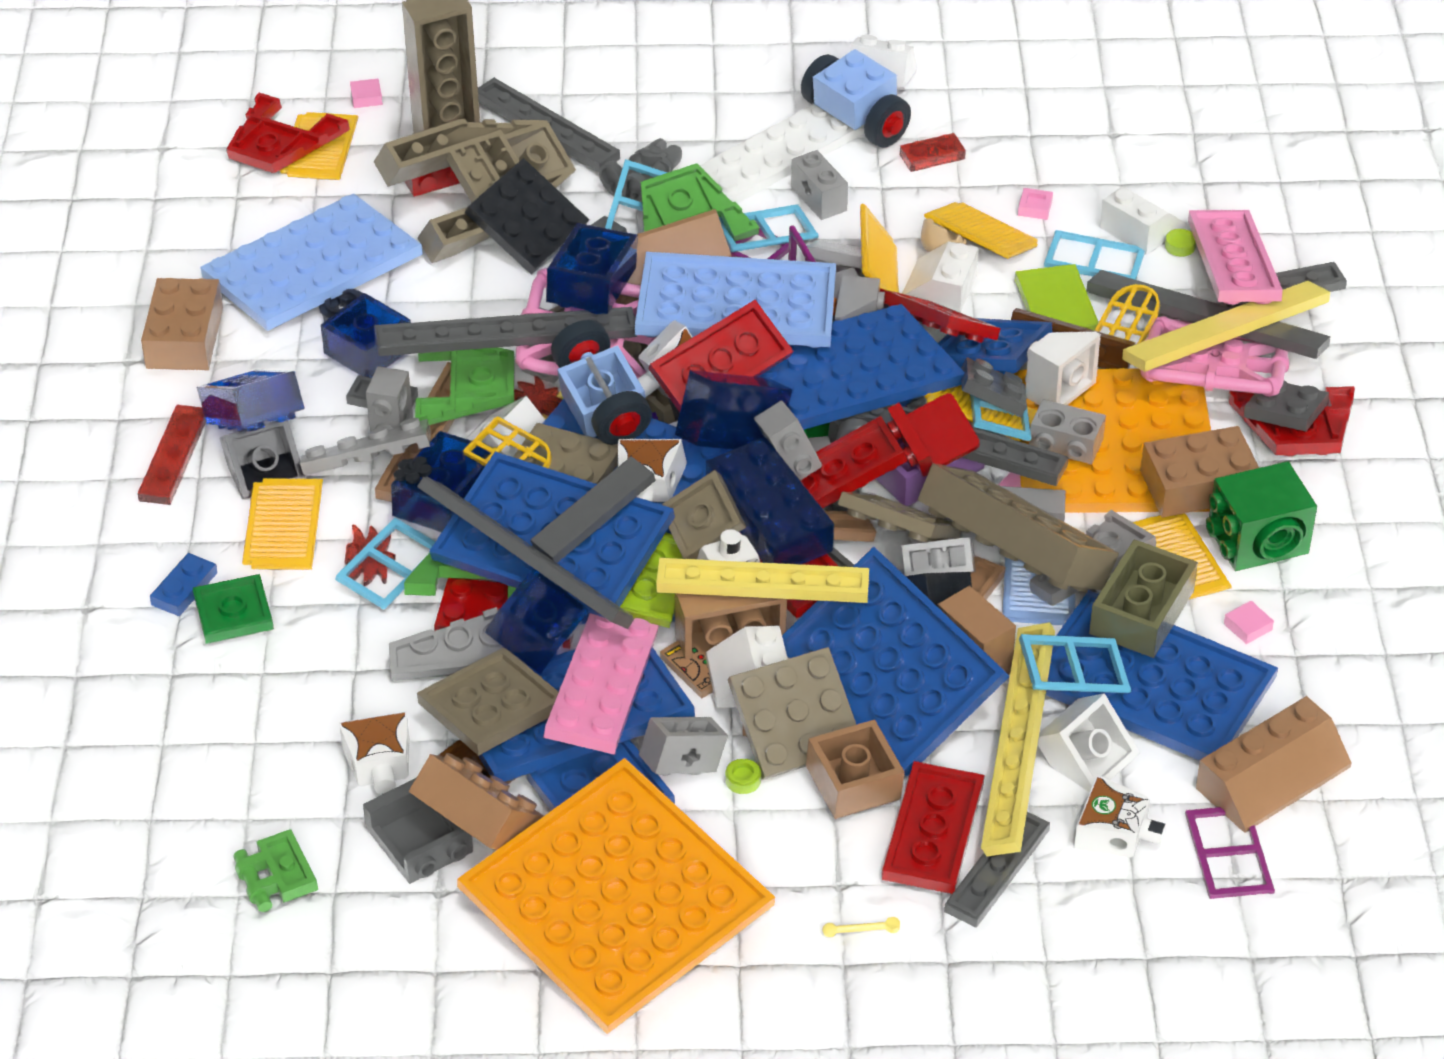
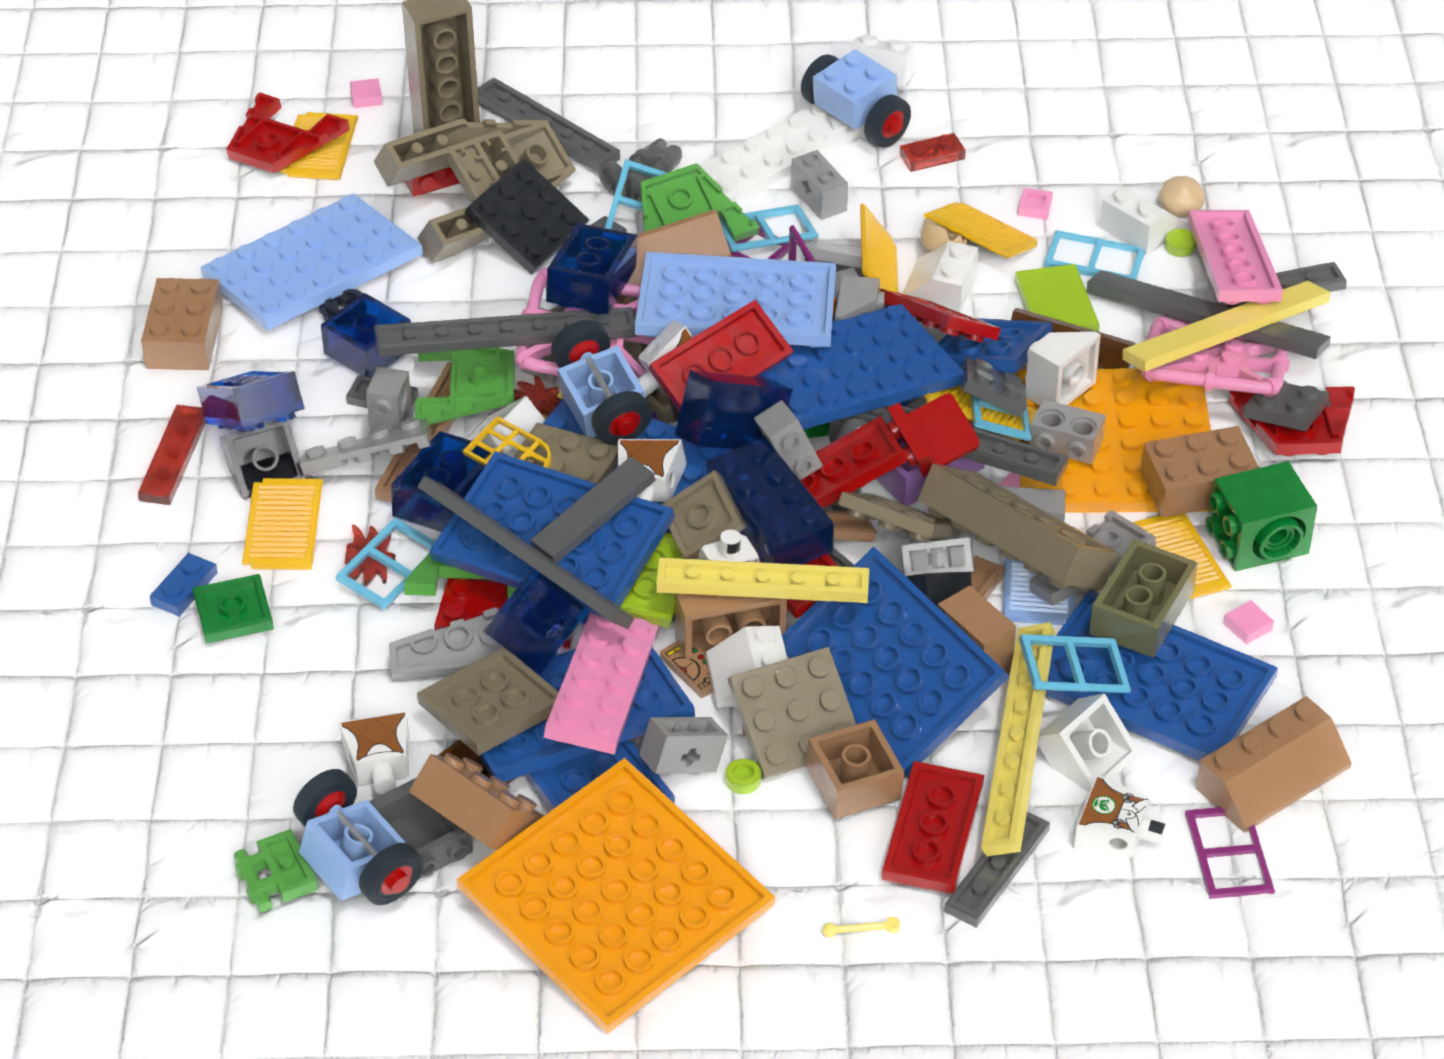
(352, 842): none -> brick
(412, 470): black plant -> none
(1128, 305): yellow window -> none
(1181, 195): none -> tan hair

